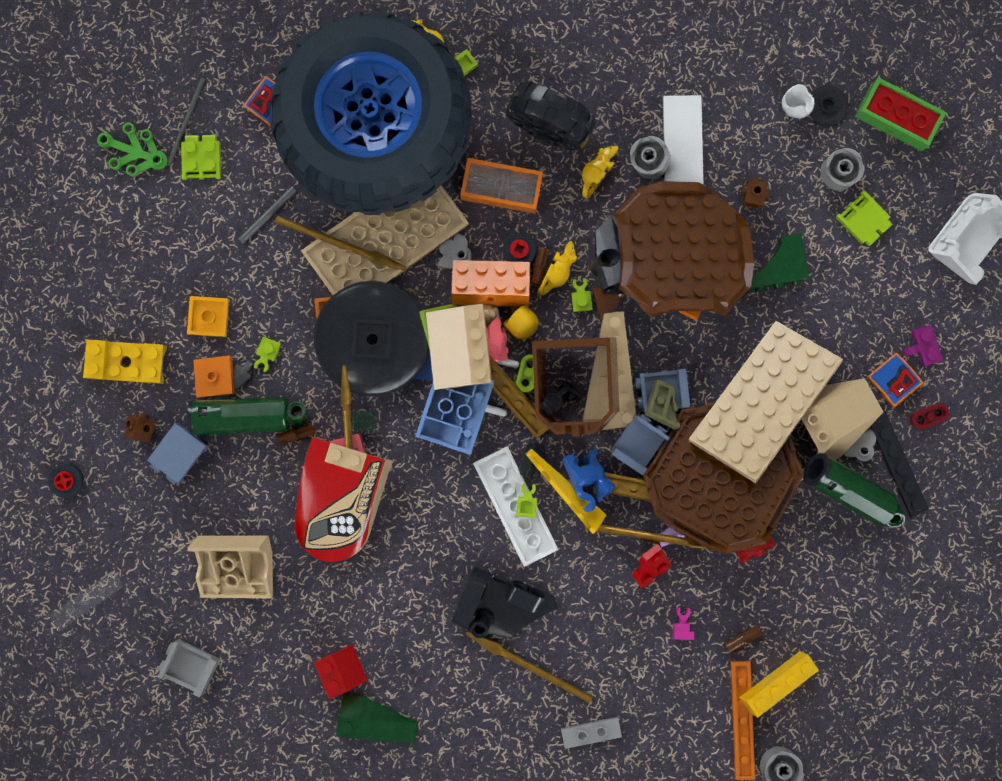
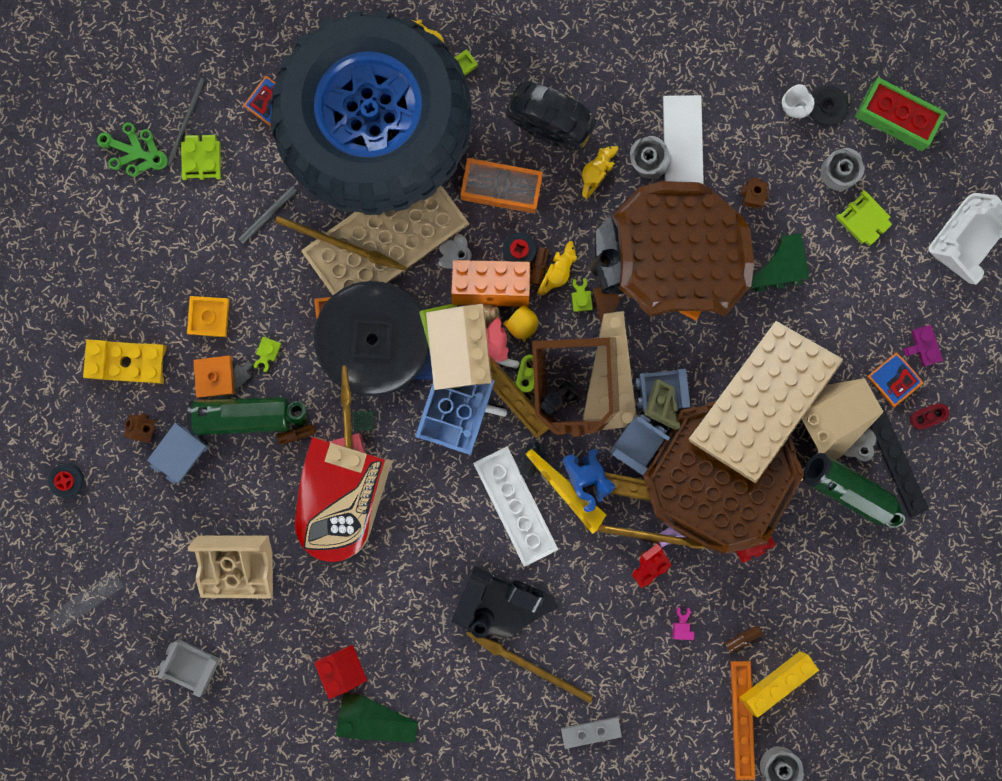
(527, 505): lime plate -> none

